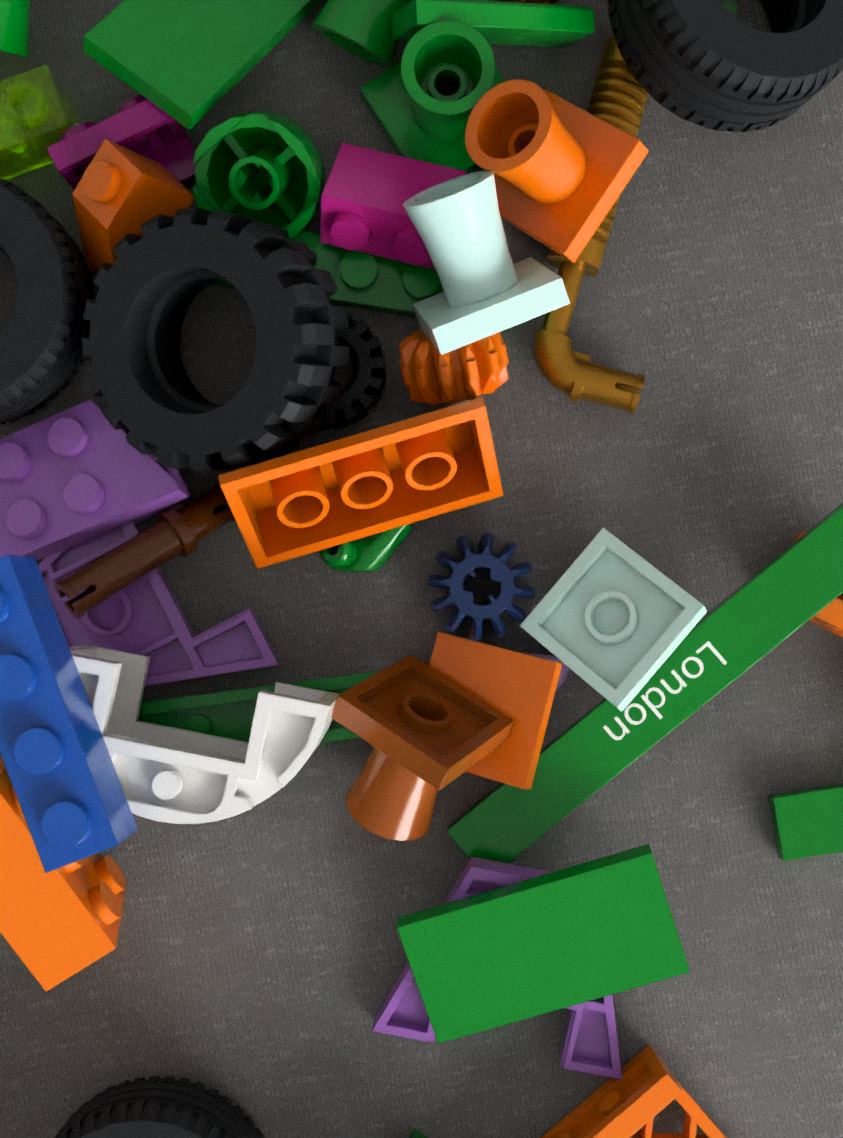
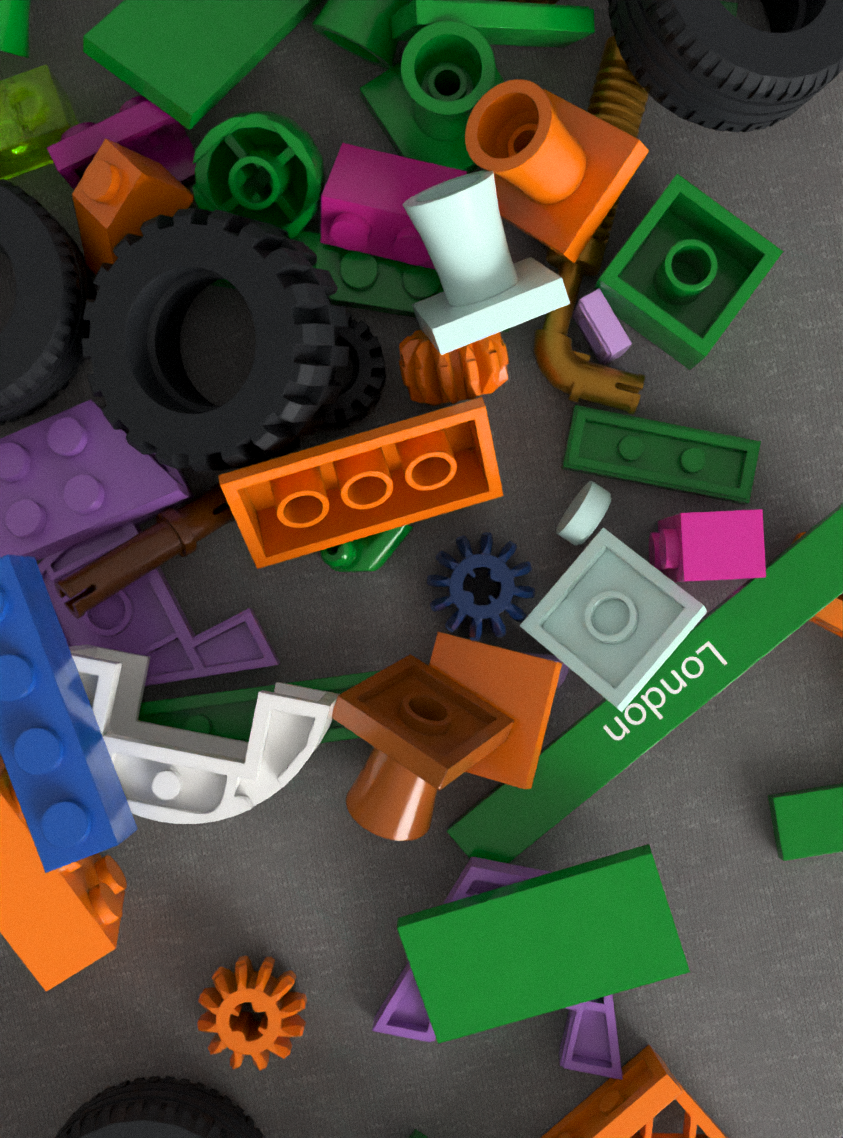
(238, 1029): none -> orange gear
(584, 513): none -> light aqua tile
(601, 327): none -> lavender tile
(661, 455): none -> green tile
(686, 272): none -> green brick
(709, 546): none -> dark pink brick

